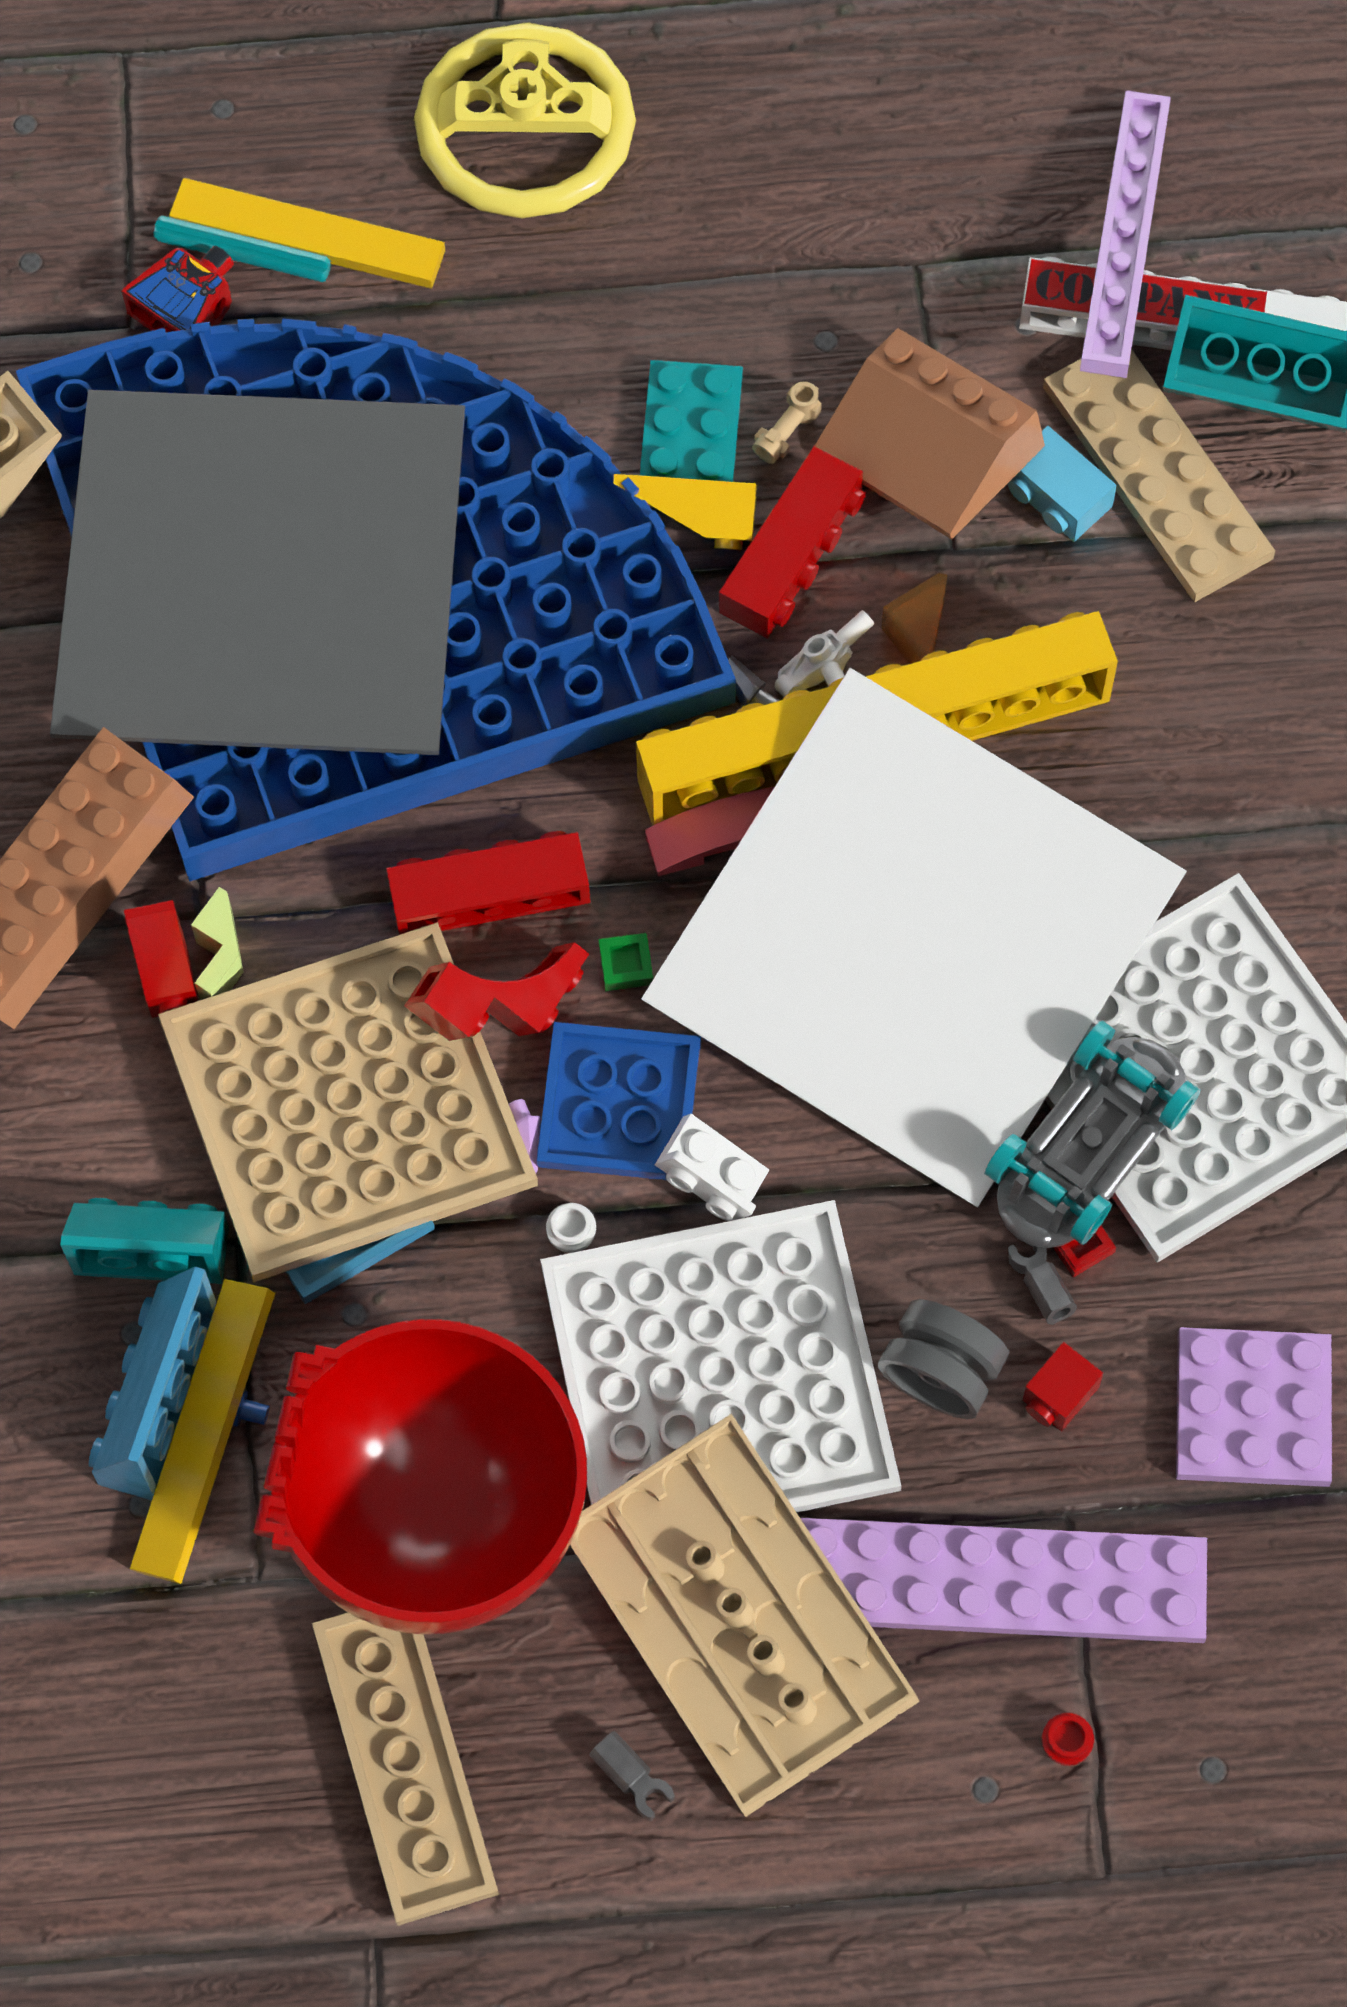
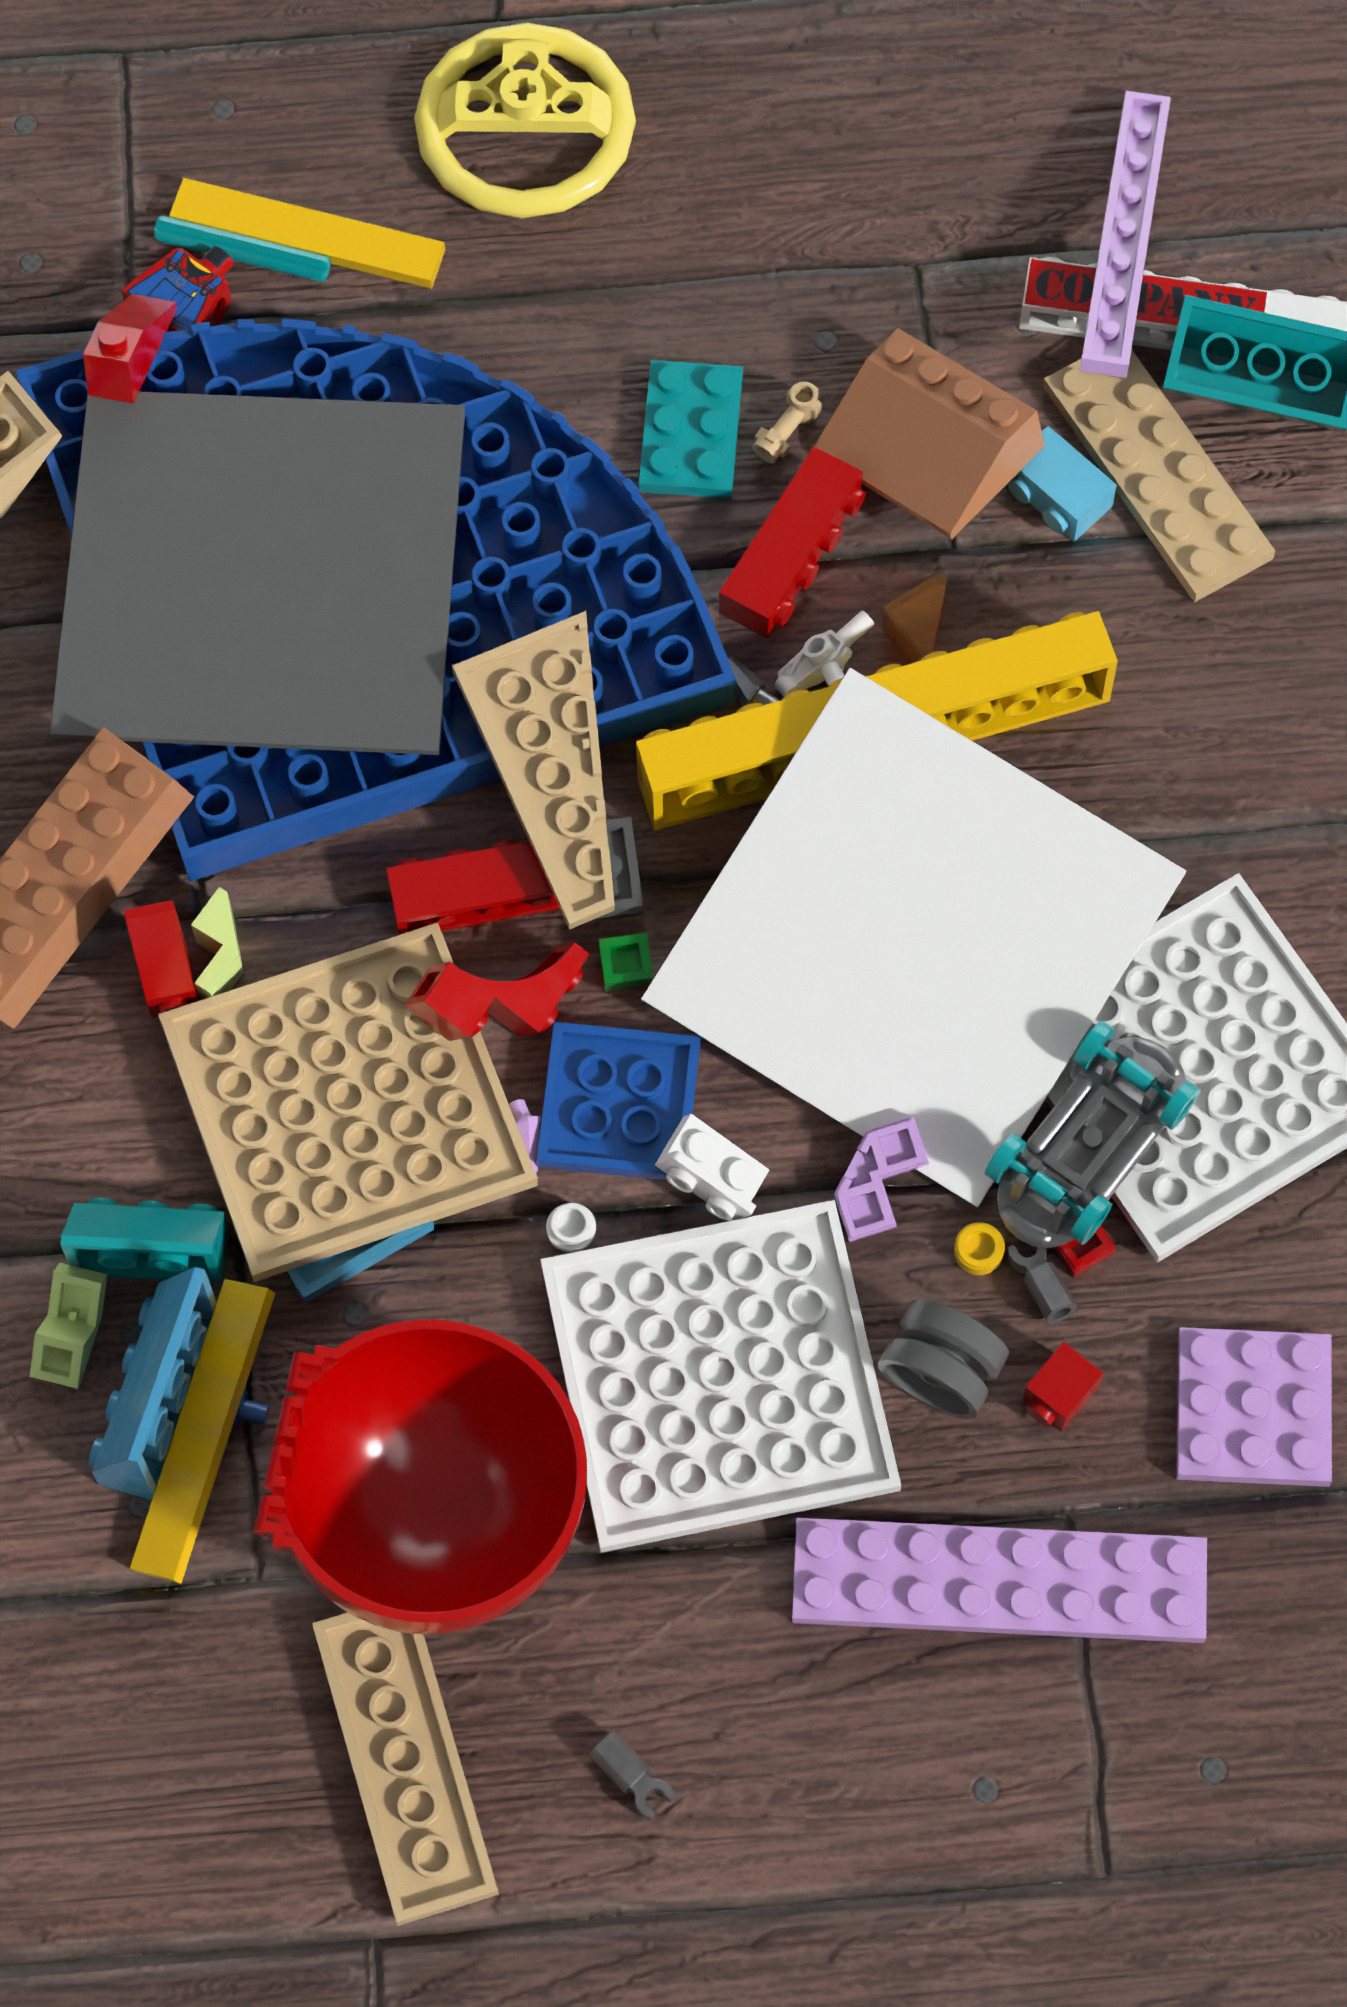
(70, 1327): none -> yellowish green slope
(126, 346): none -> red slope
(543, 737): none -> tan wing
(624, 868): none -> dark grey plate
(703, 831): coral slope -> none
(705, 506): yellow slope -> none
(739, 1615): tan piece -> none
(880, 1155): none -> lavender tile
(979, 1248): none -> yellow tile
(1067, 1739): red plate -> none

